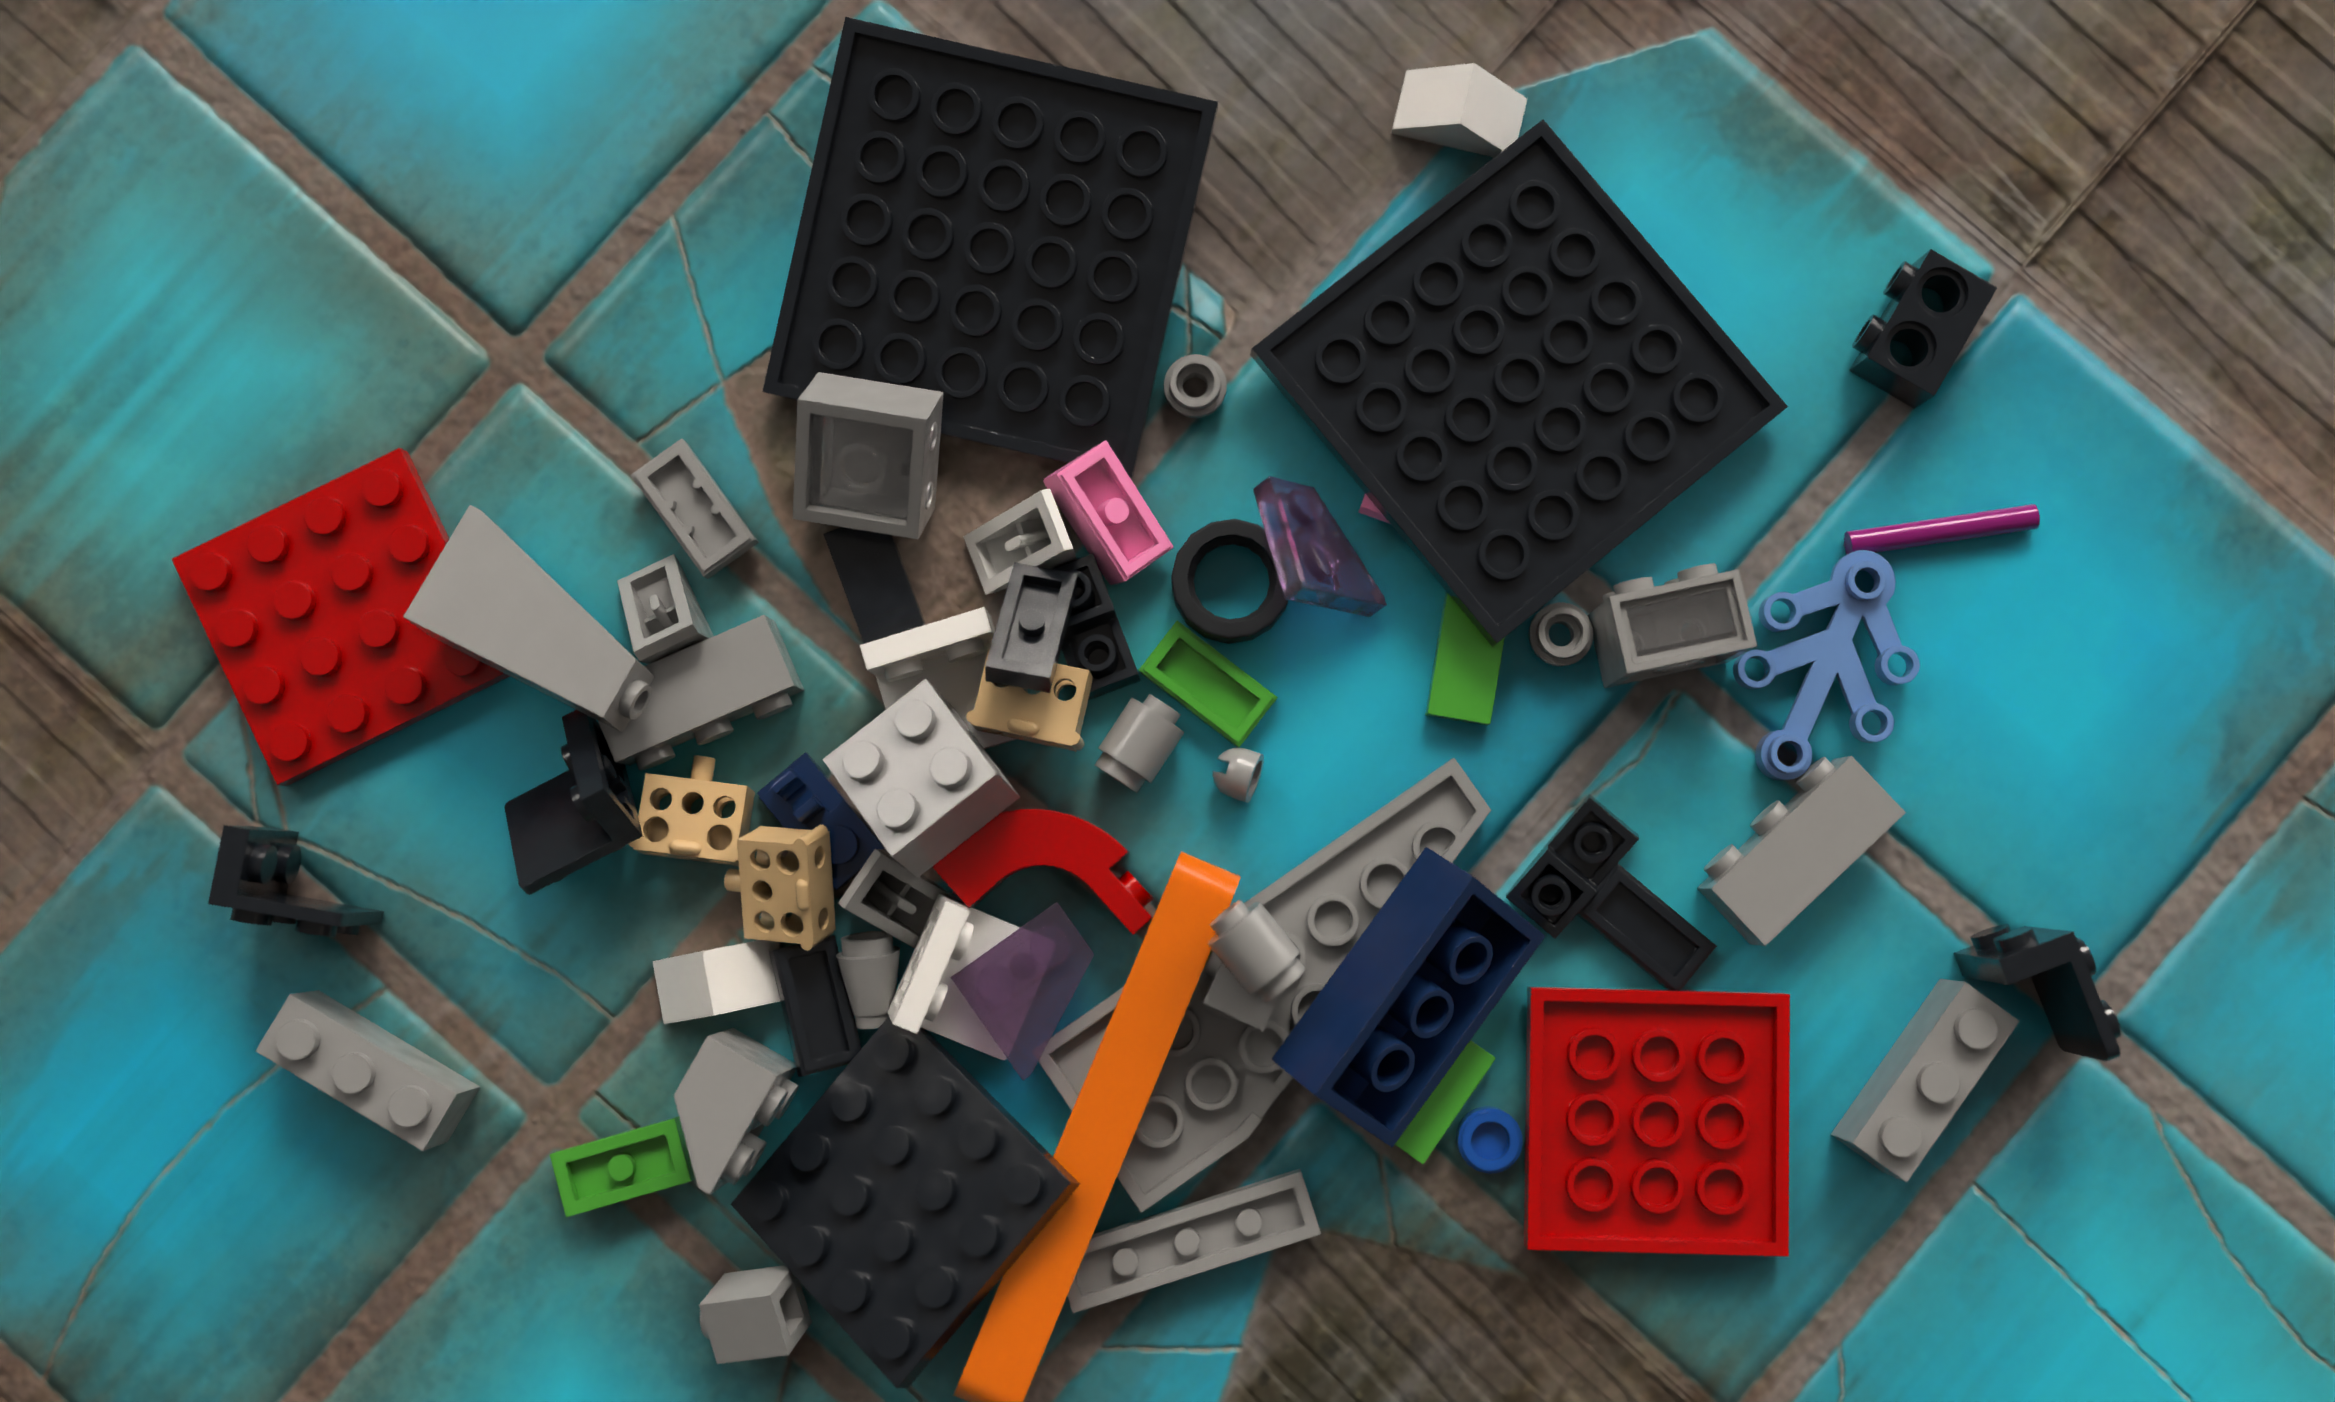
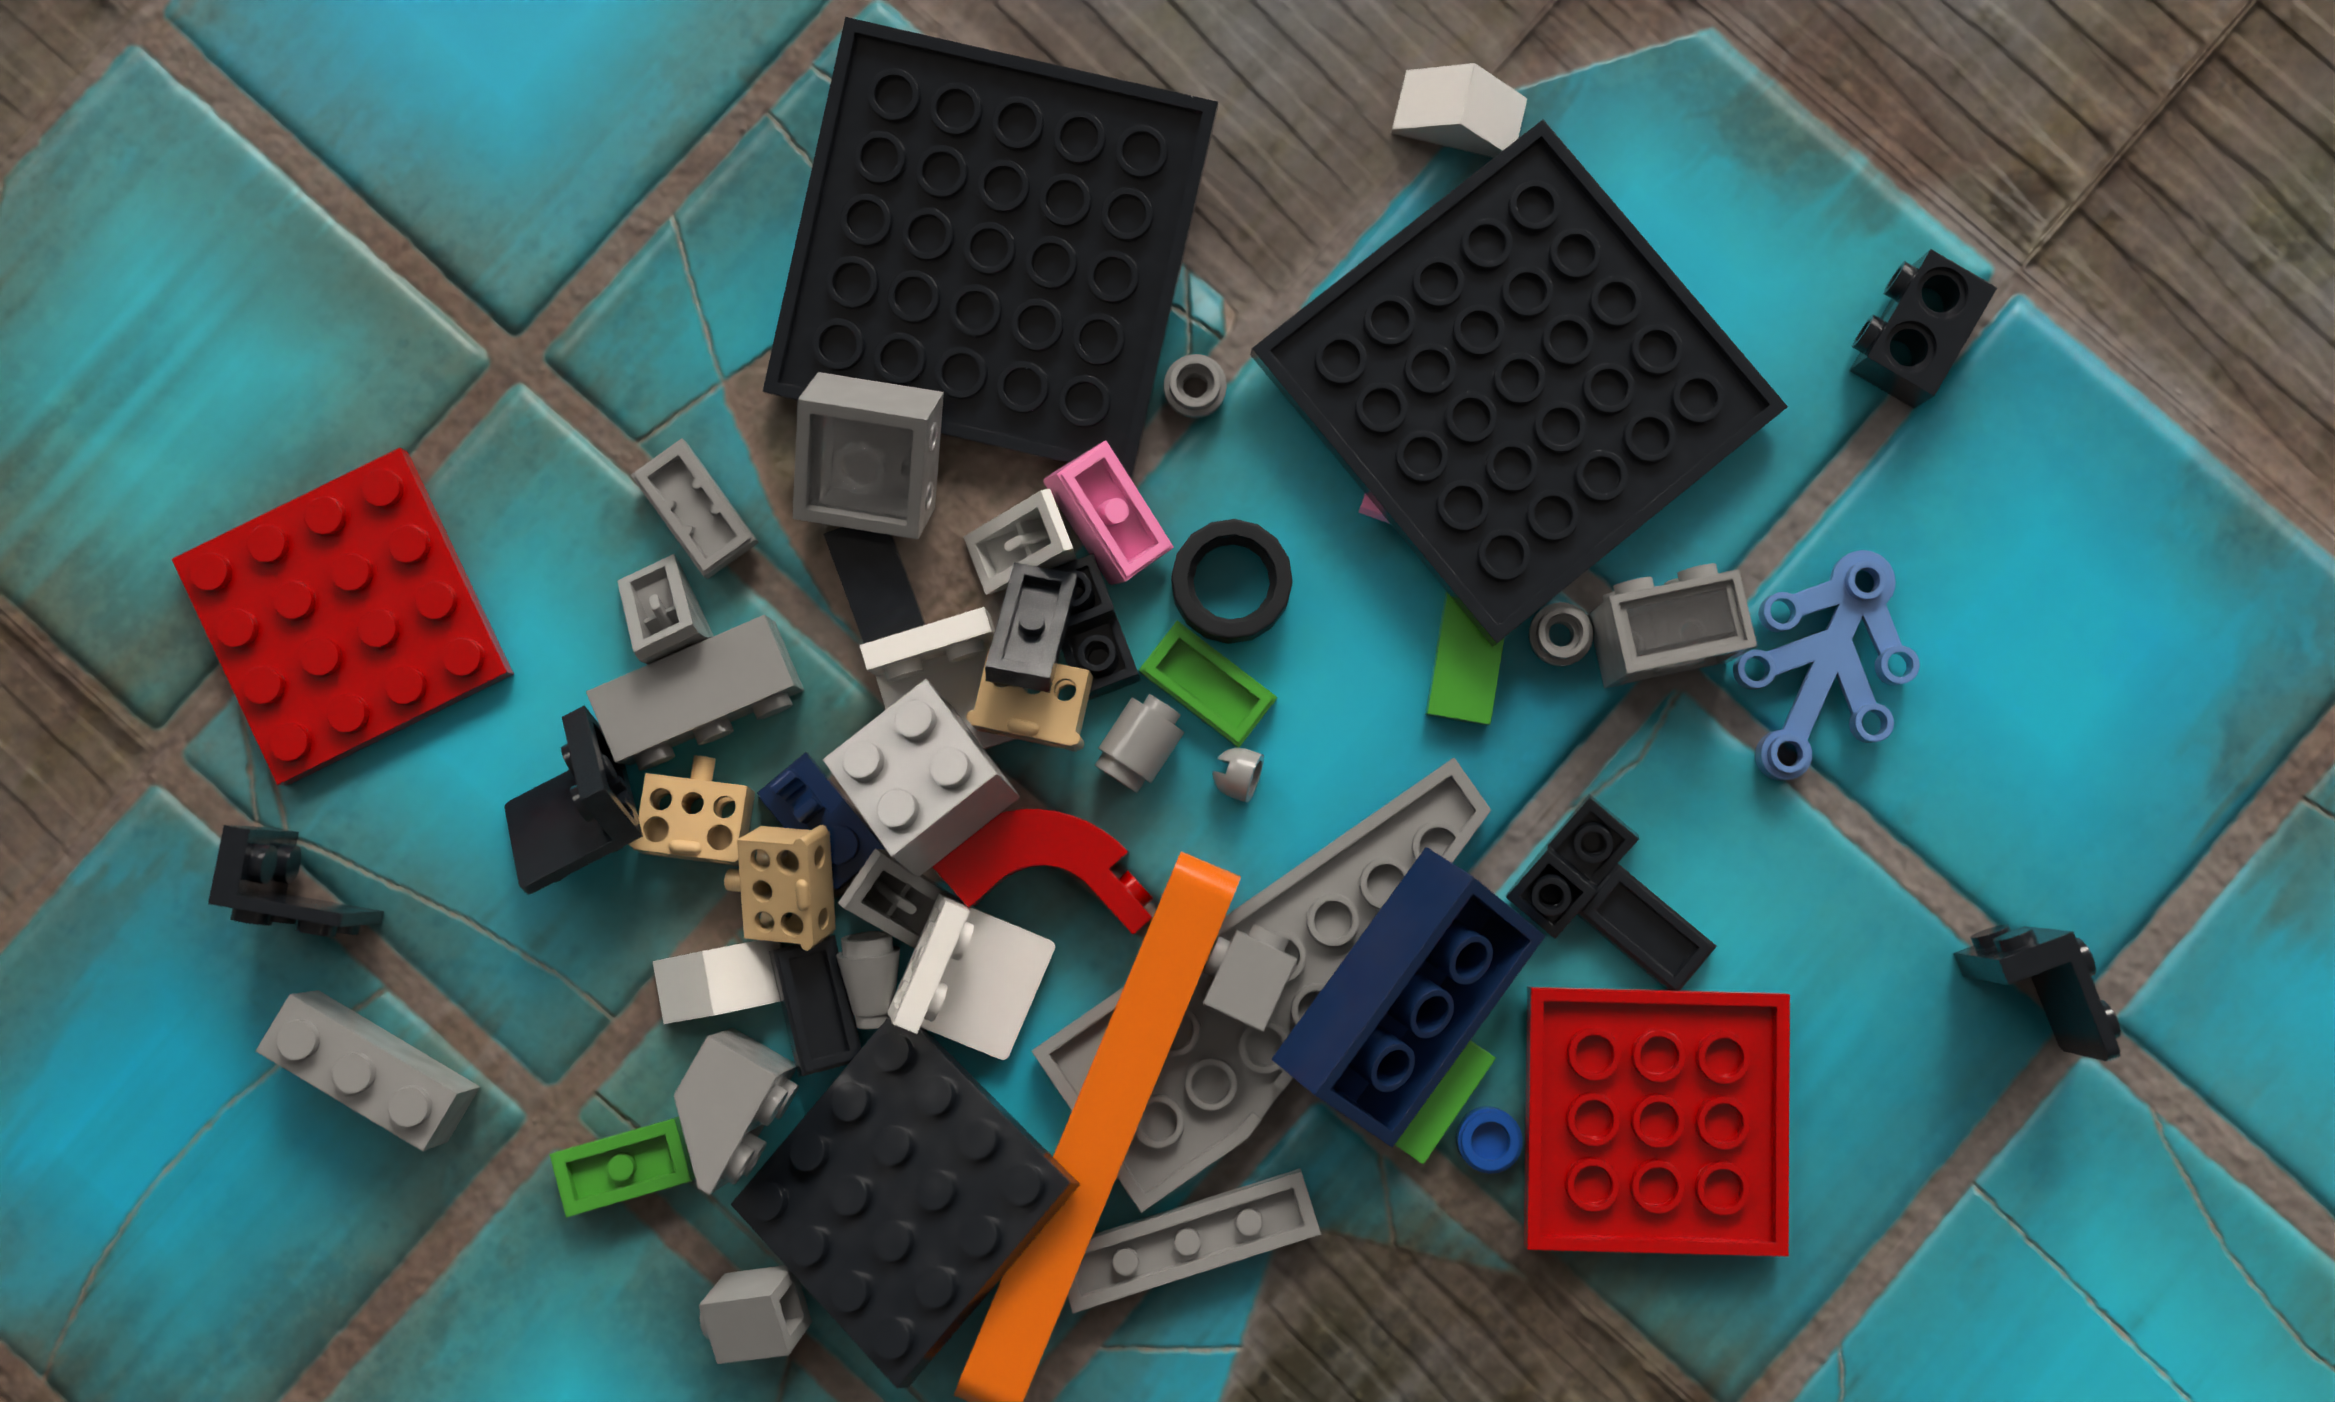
(516, 618): light grey slope -> none
(1027, 985): clear purple wing -> none
(1255, 950): light grey brick -> none
(1312, 552): clear purple wing -> none
(1799, 848): light grey brick -> none
(1925, 1078): light grey brick -> none
(1943, 529): magenta bar -> none

